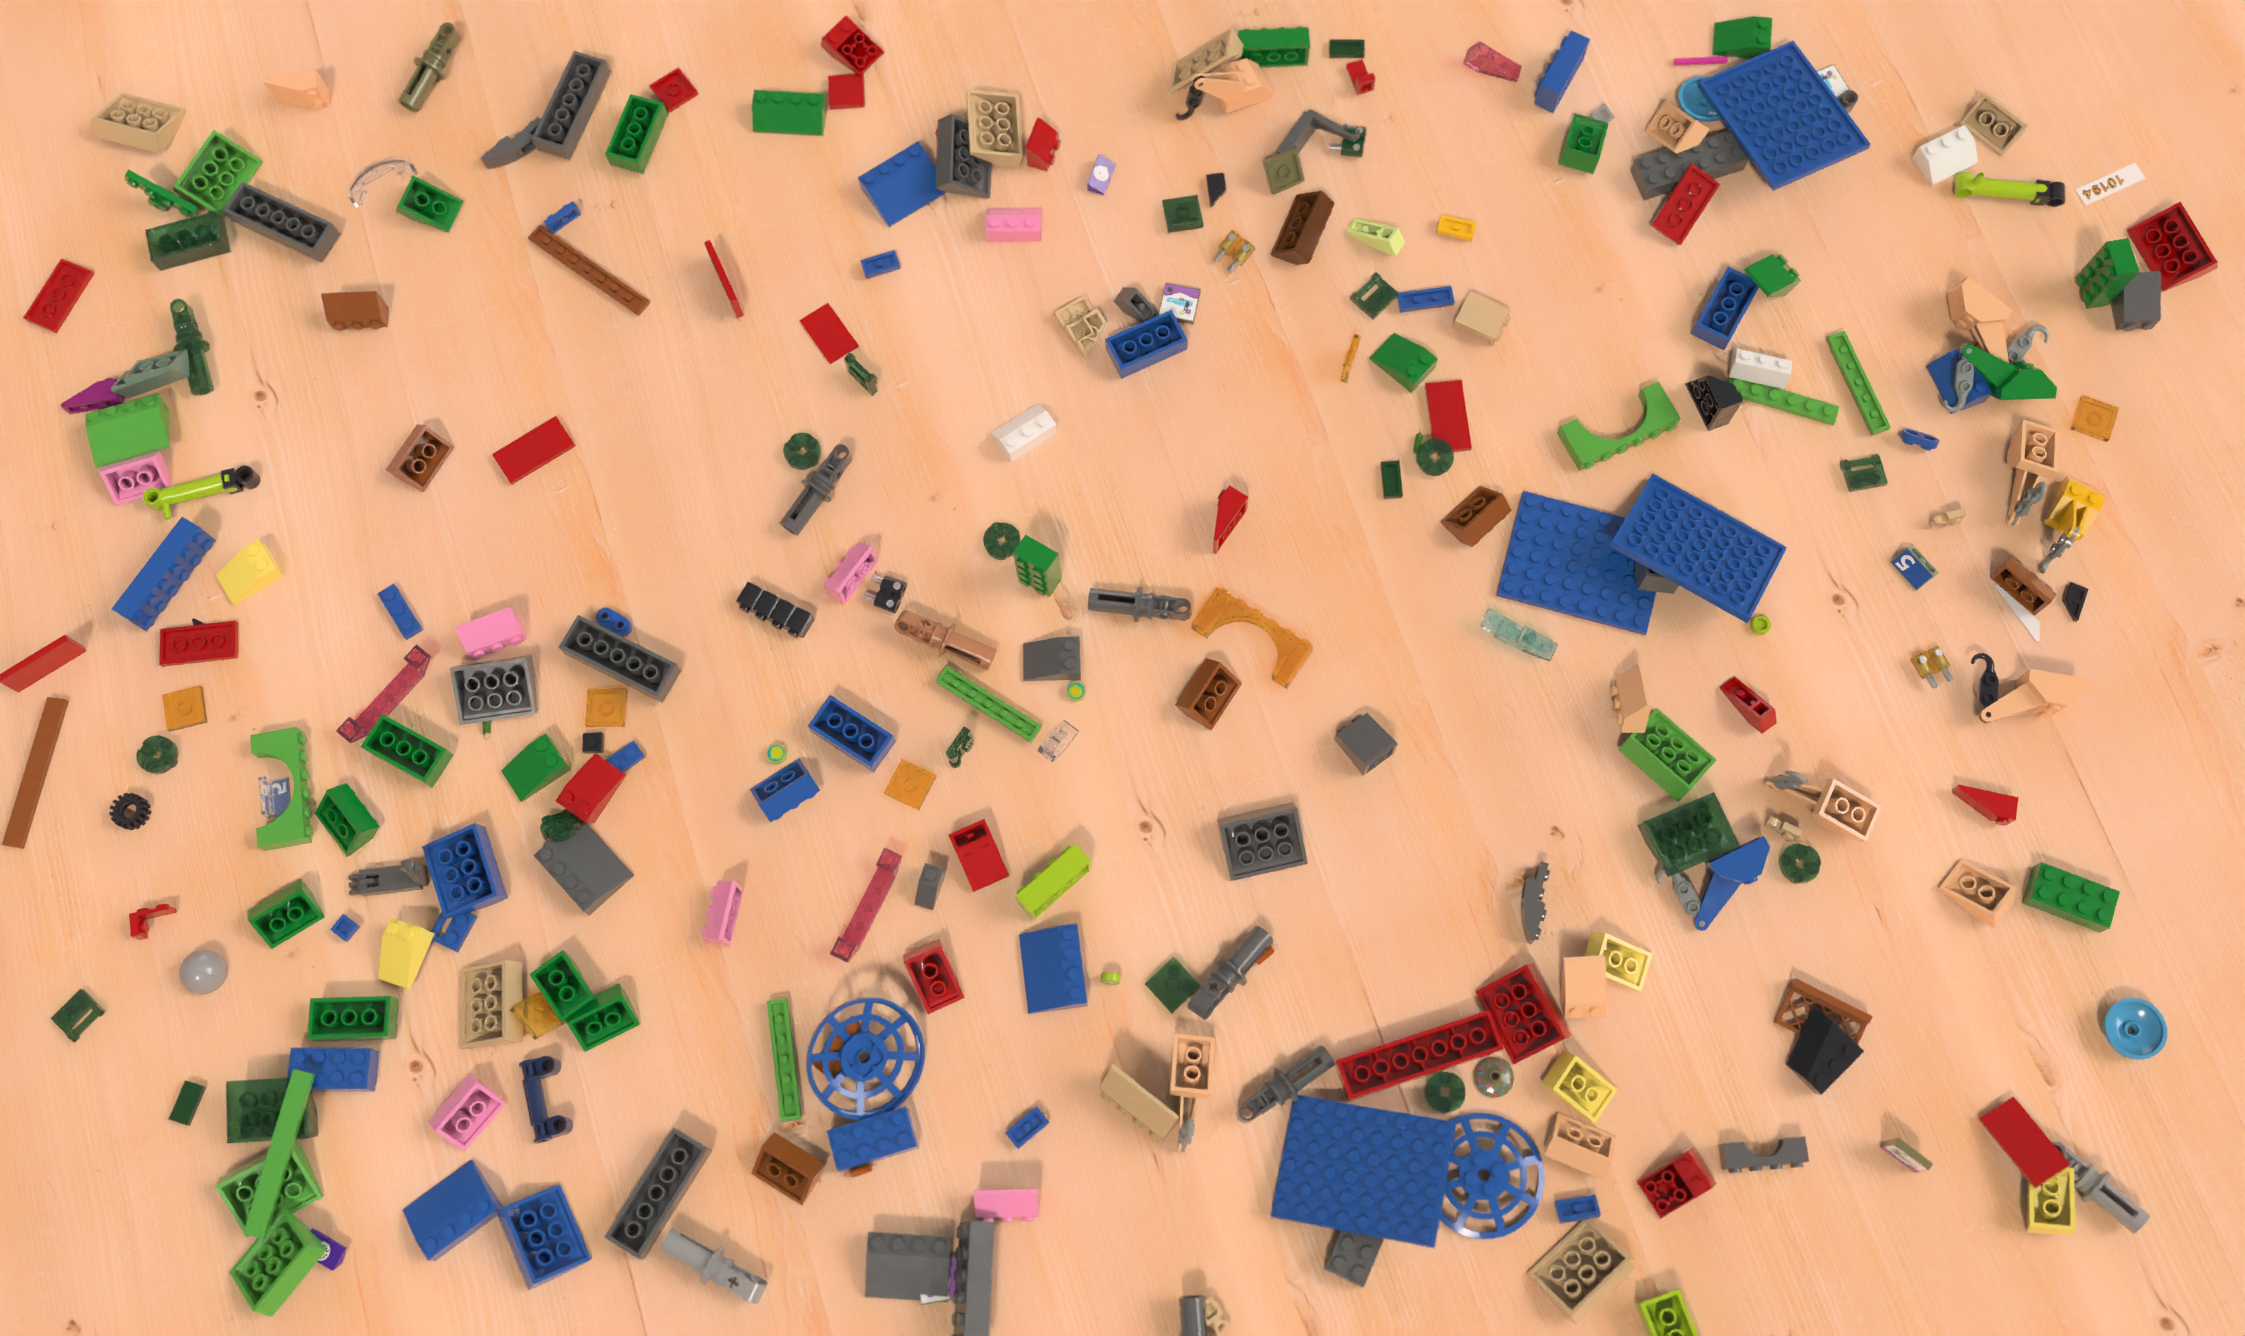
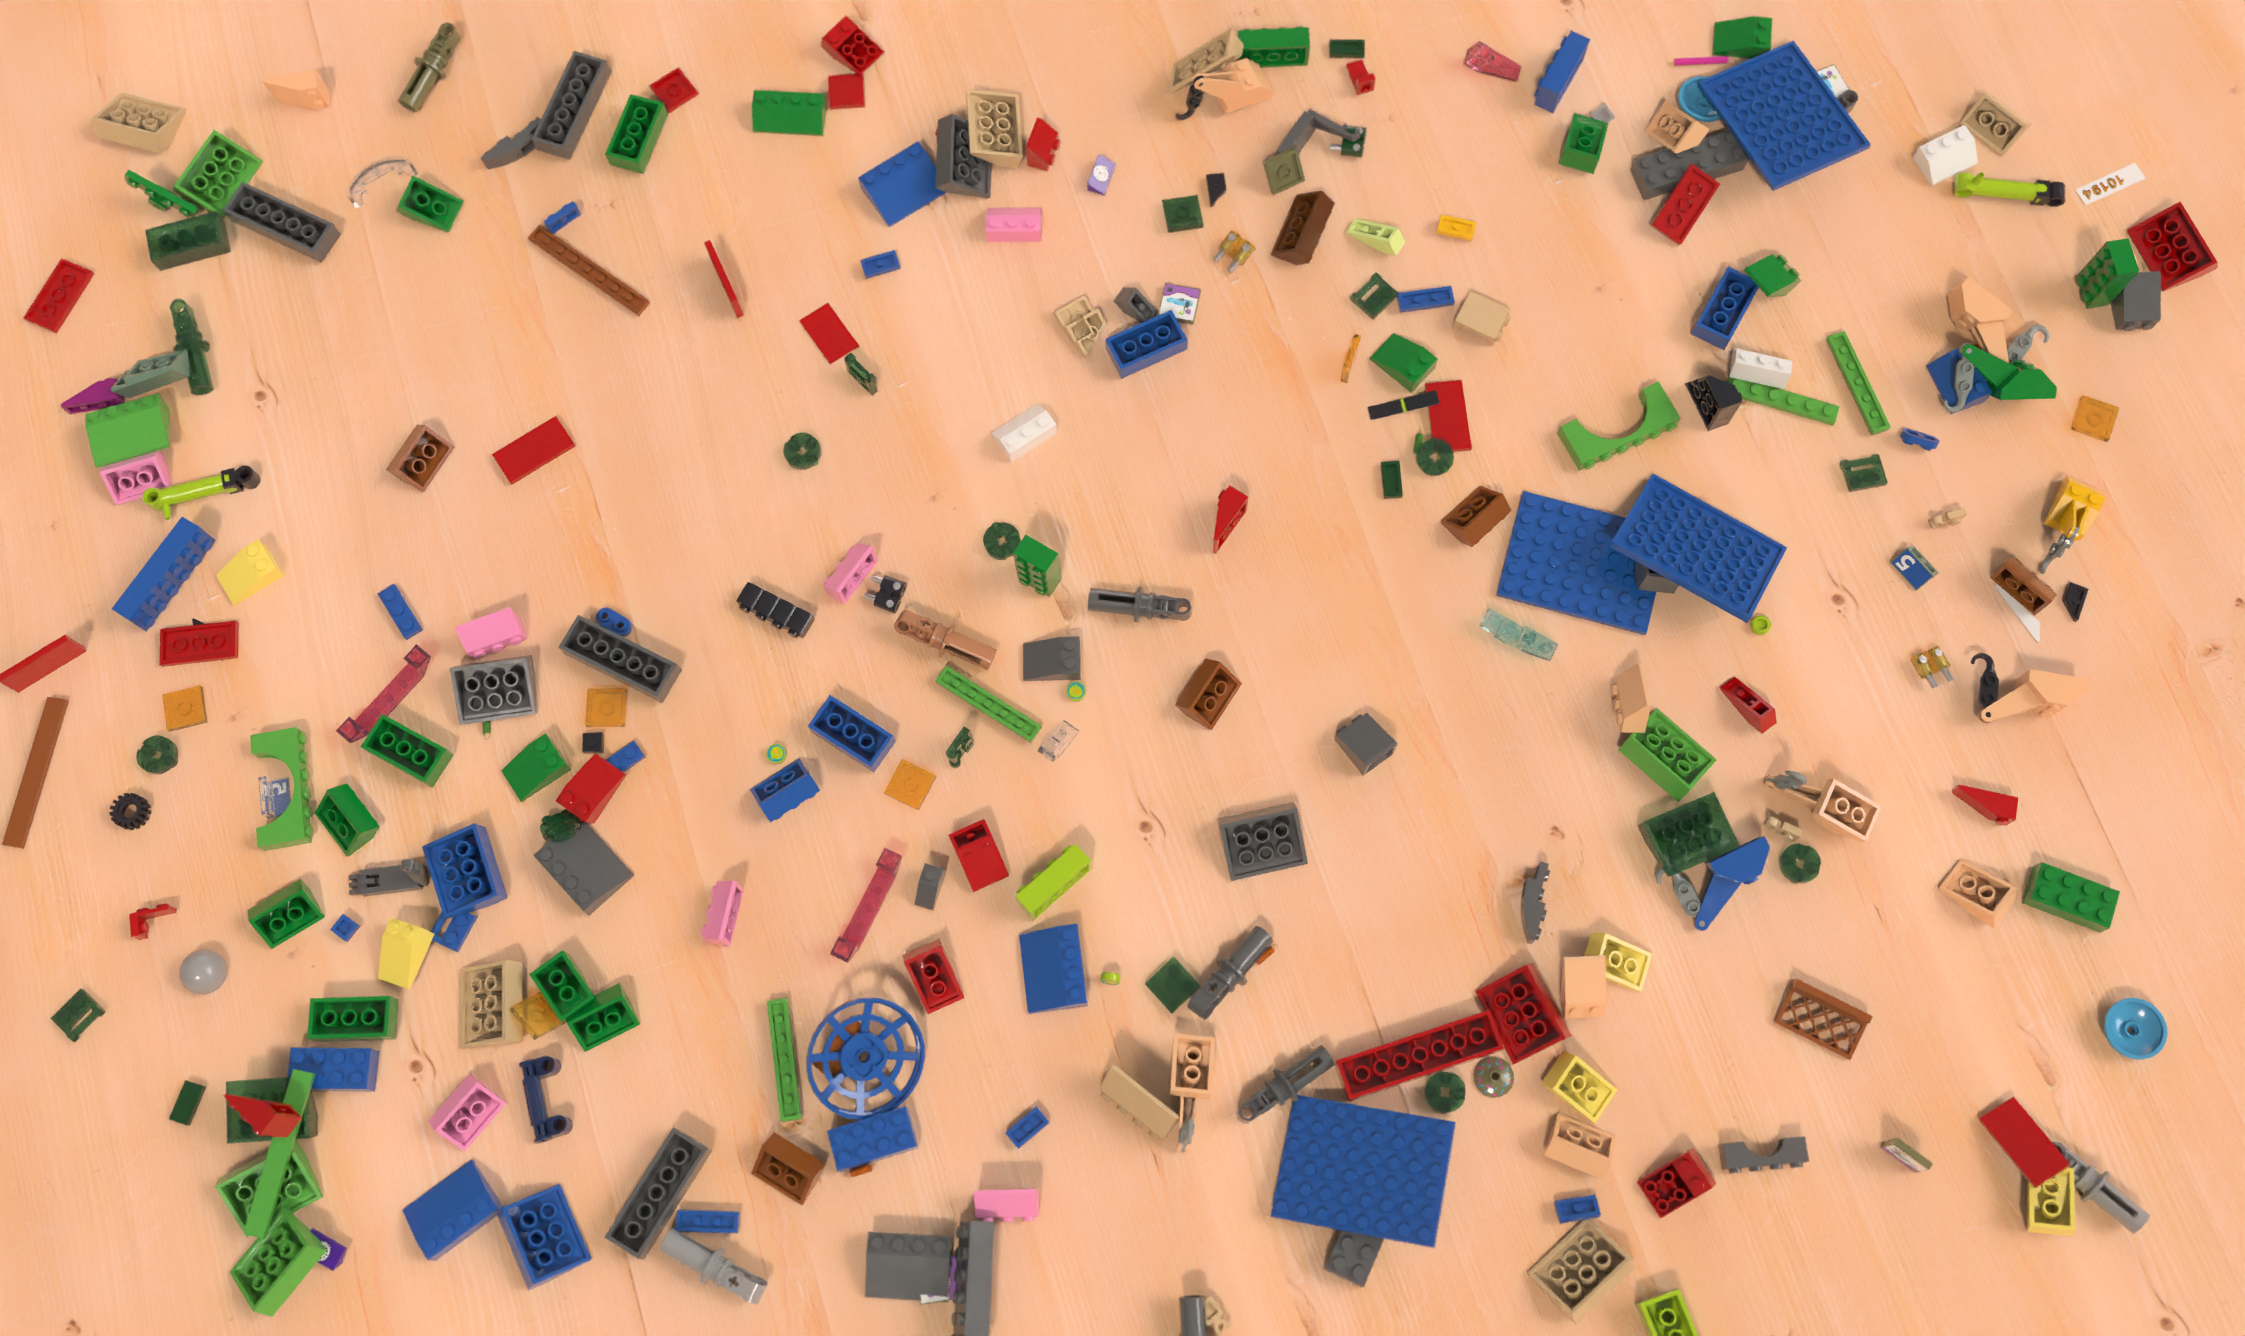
(265, 1116): none -> red slope
(355, 310): dark orange slope -> none
(707, 1221): none -> blue plate
(816, 490): dark grey piece -> none
(1224, 609): clear yellow arch -> none
(1403, 405): none -> black sticker
(1497, 1180): blue dish -> none
(1822, 1052): black wedge -> none
(2032, 451): light nougat slope -> none

